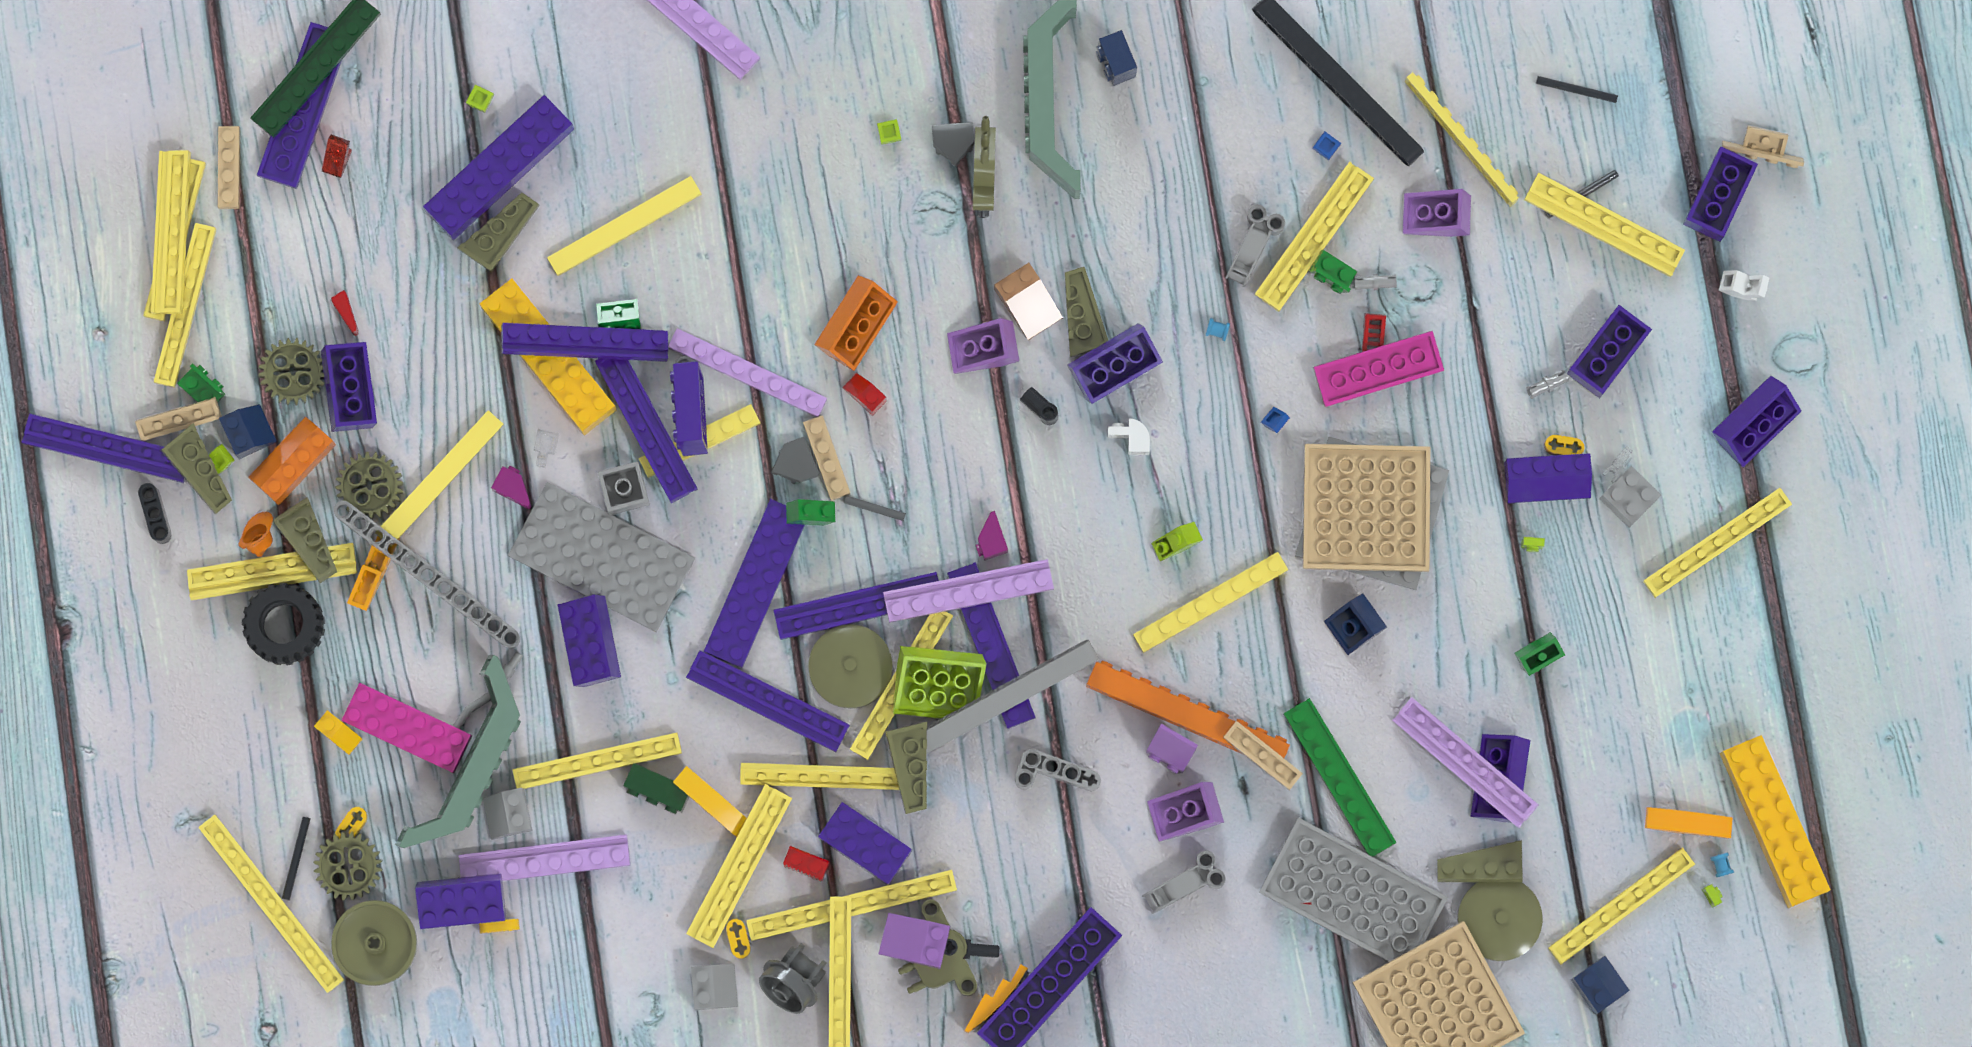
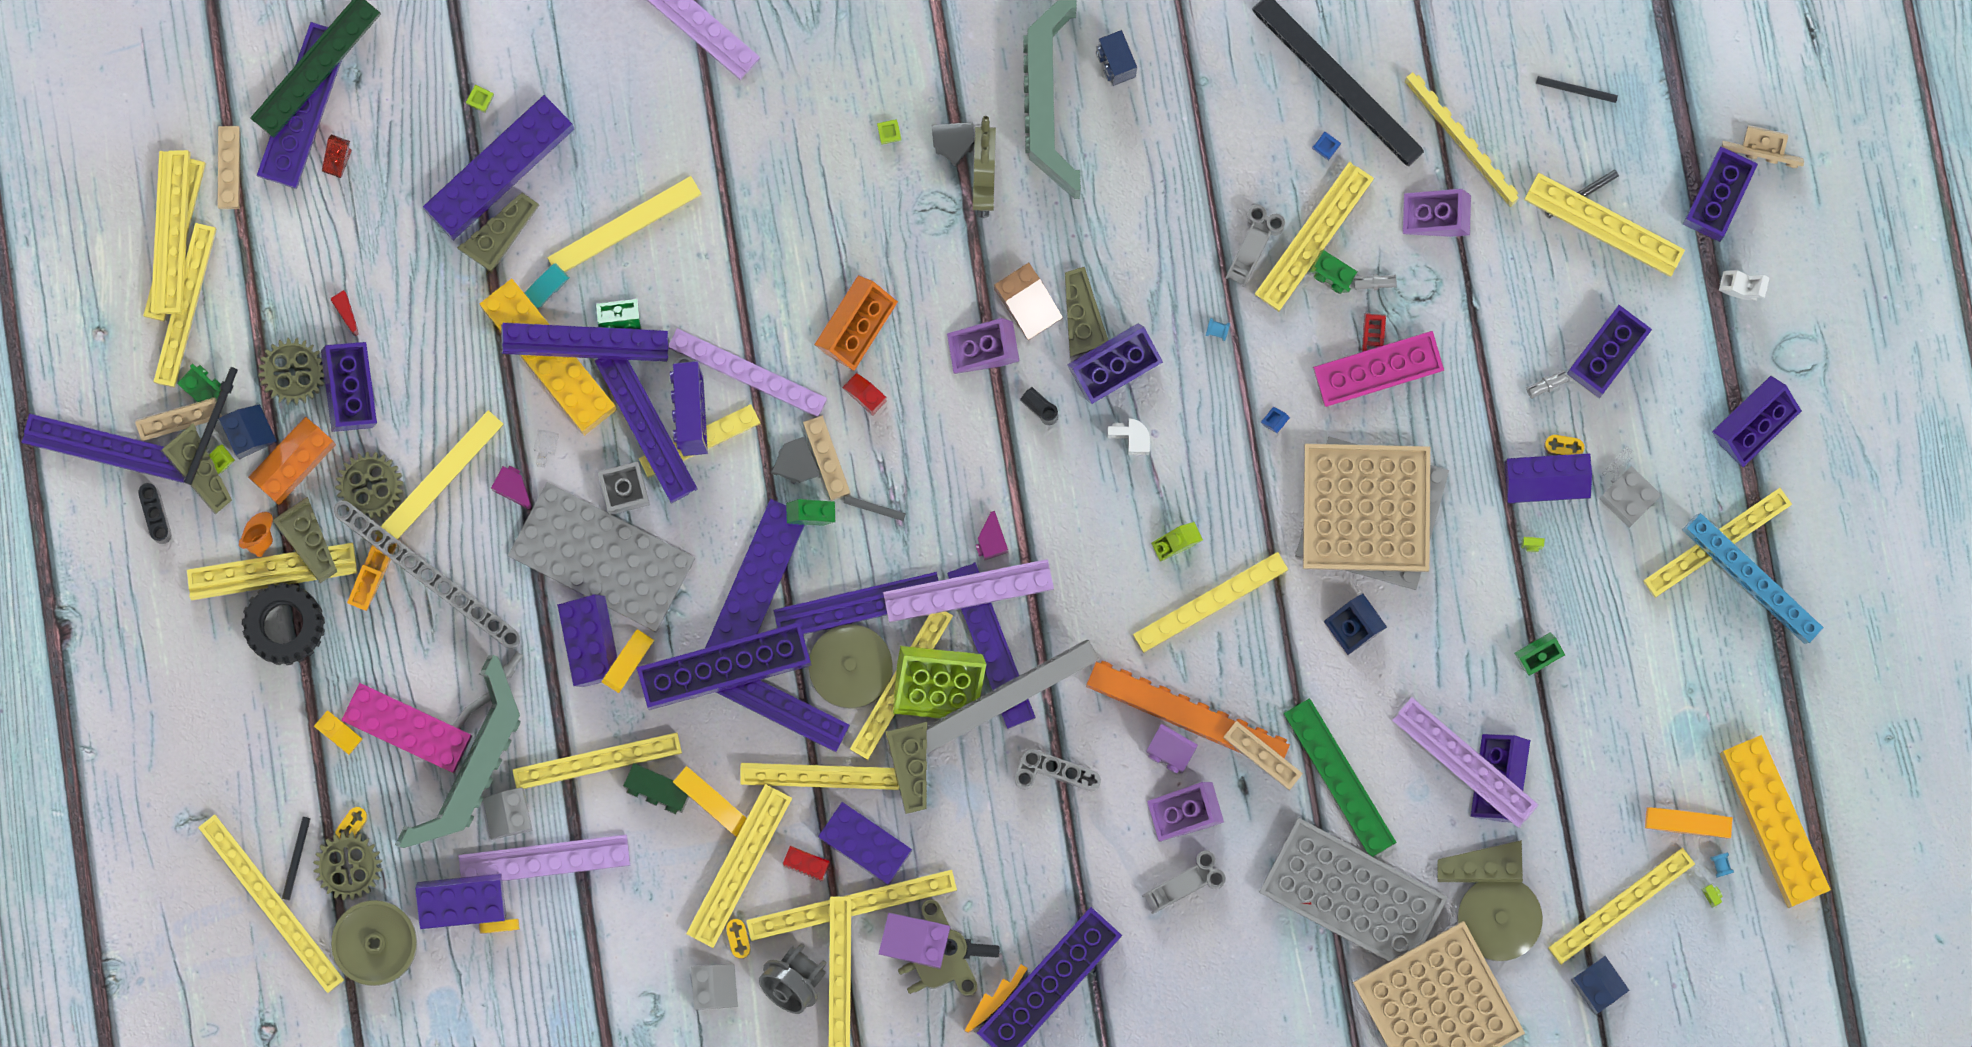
(226, 388): none -> black bar
(546, 285): none -> teal slope
(627, 661): none -> yellow slope
(723, 666): none -> dark purple brick
(1752, 578): none -> dark azure brick

